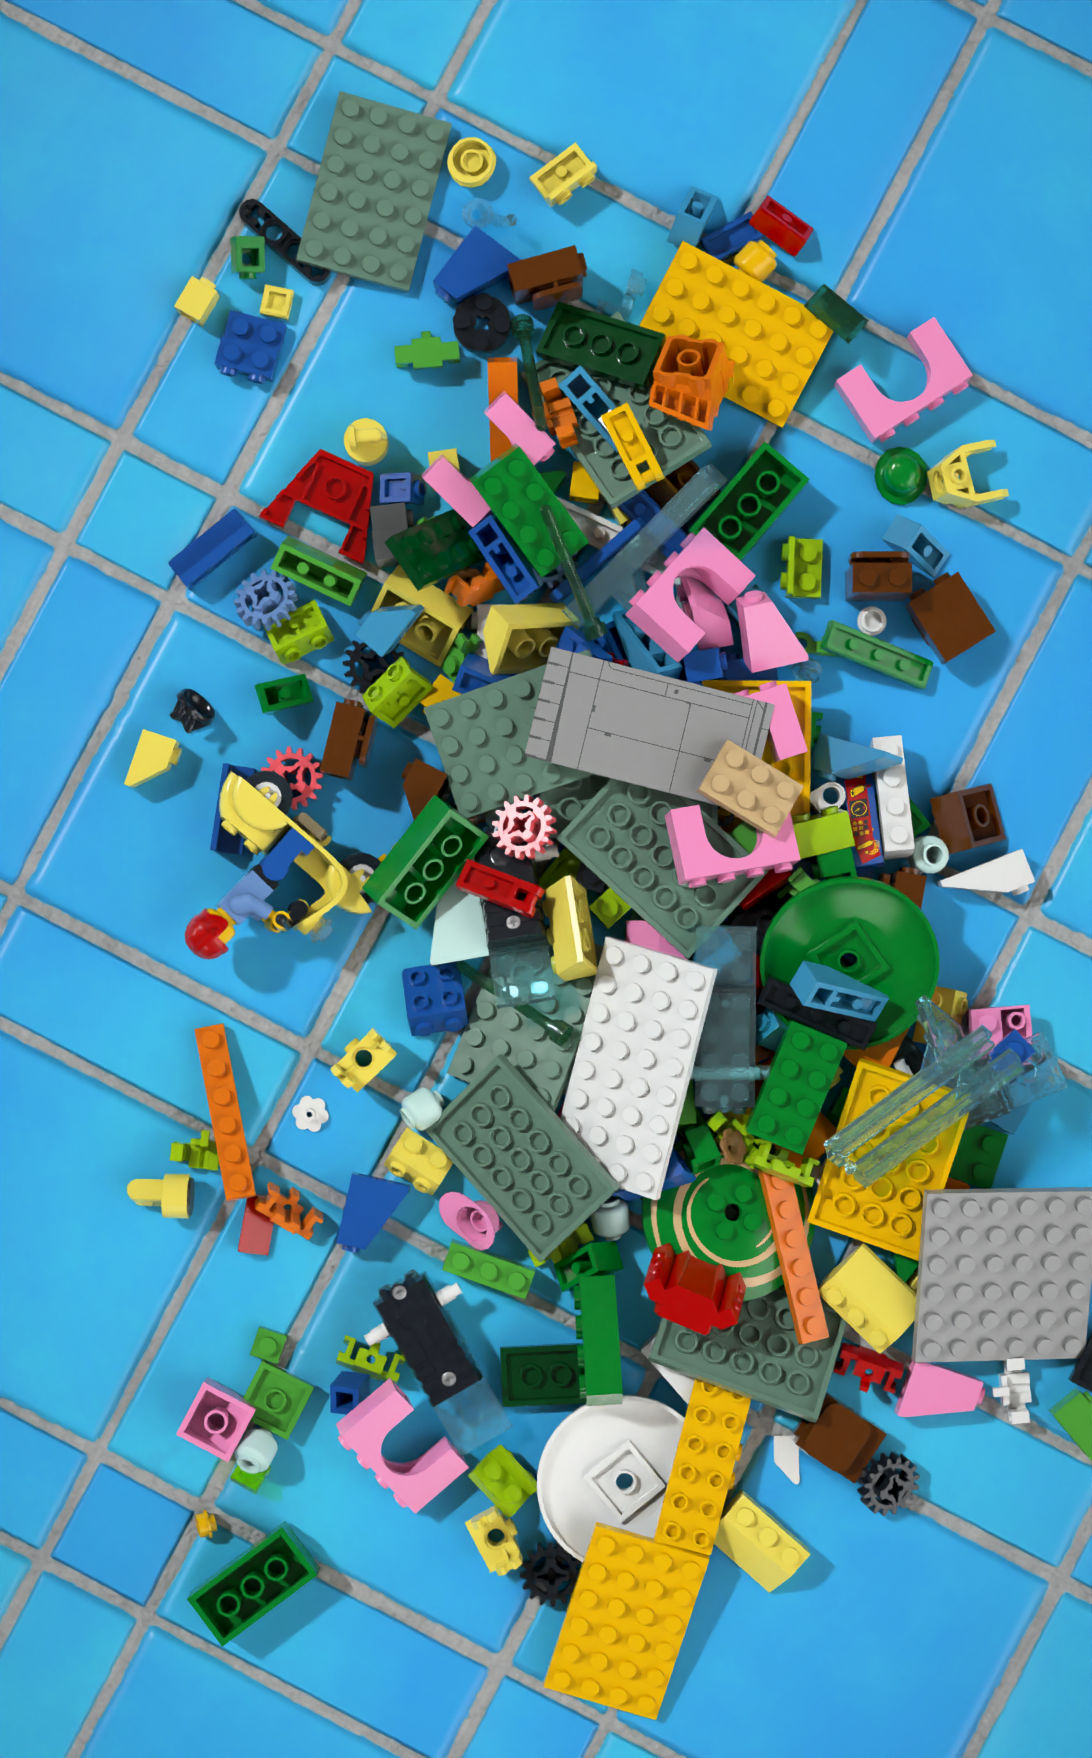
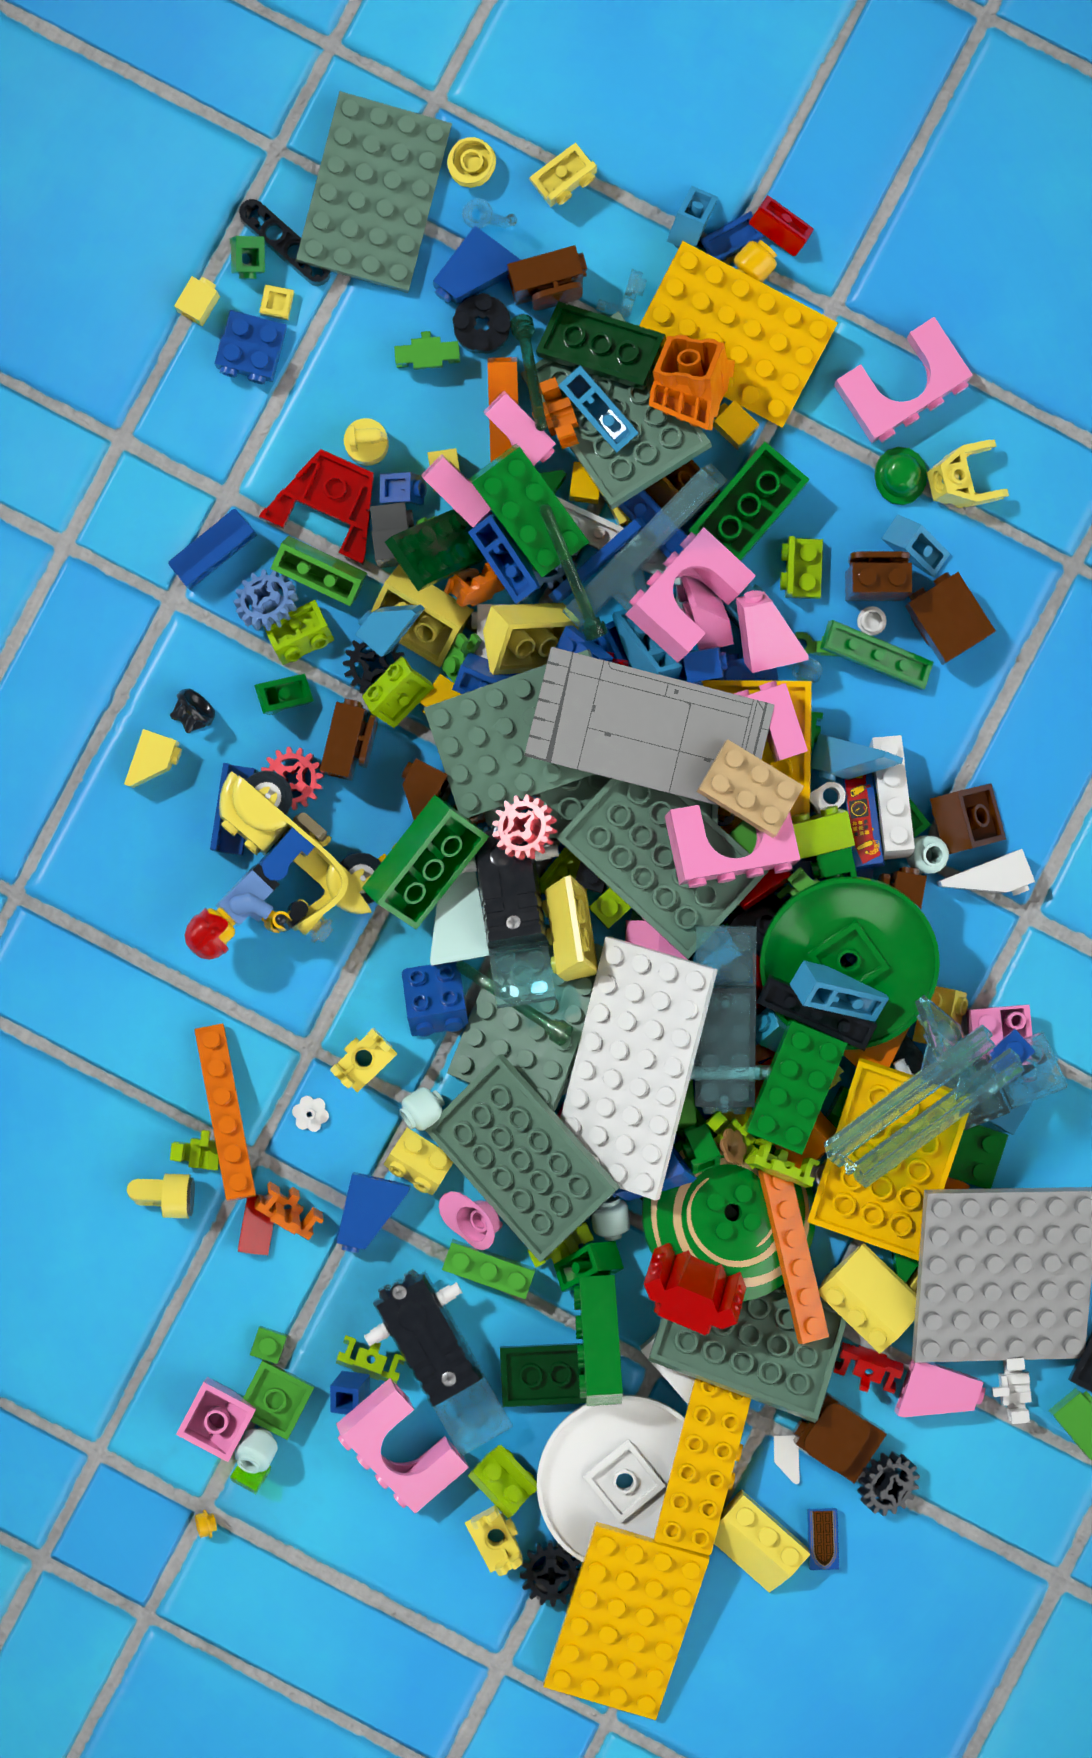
(253, 1583): green brick -> none
(499, 888): red plate -> none
(632, 445): yellow plate -> none
(735, 424): none -> yellow brick
(823, 1539): none -> tile
(836, 313): clear green slope -> none

